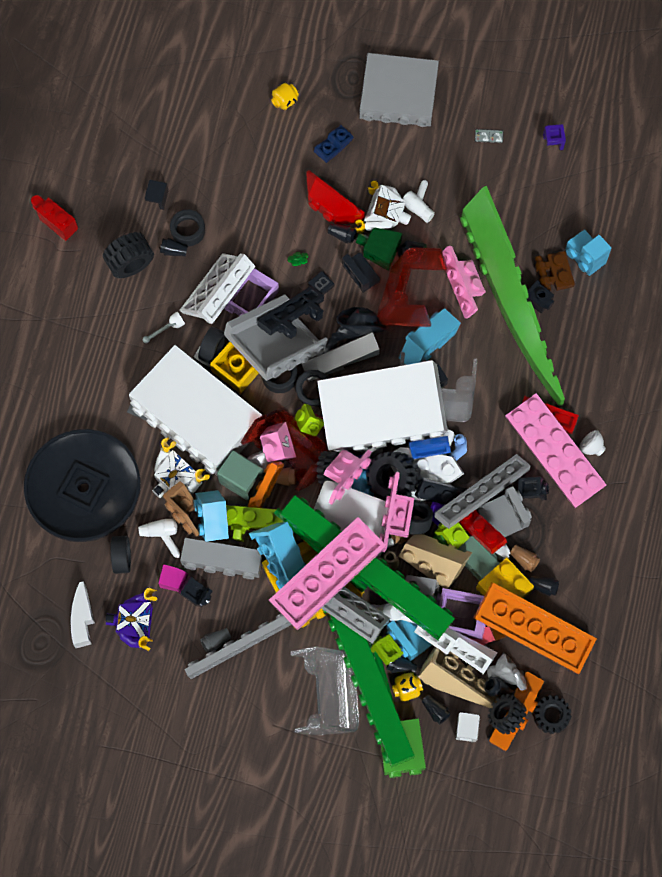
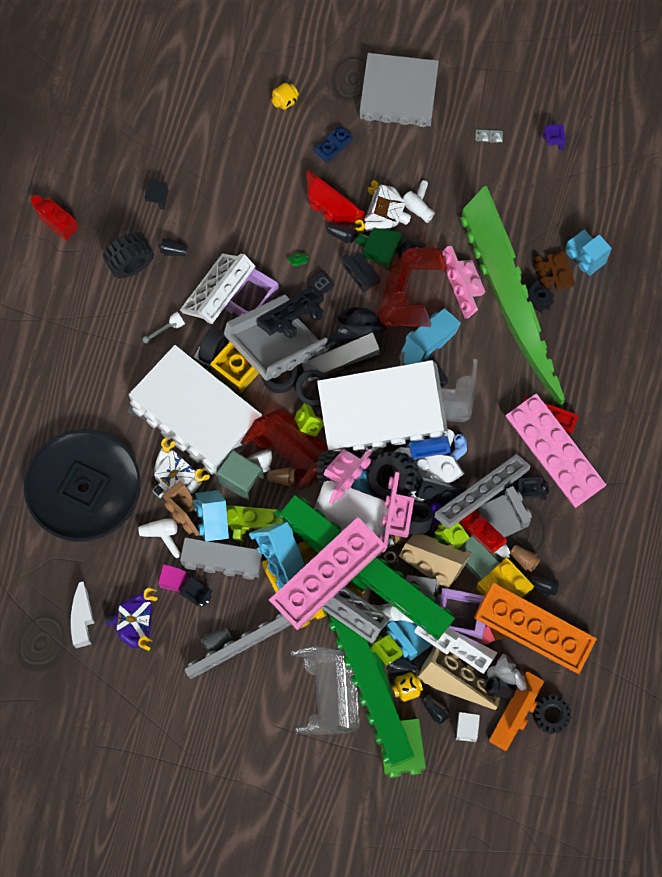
(120, 554): black tyre -> none
(187, 215): black tyre -> none
(266, 485): orange hinge -> none
(277, 443): bright pink torso -> none
(497, 714): black tyre -> none
(593, 444): white brick -> none

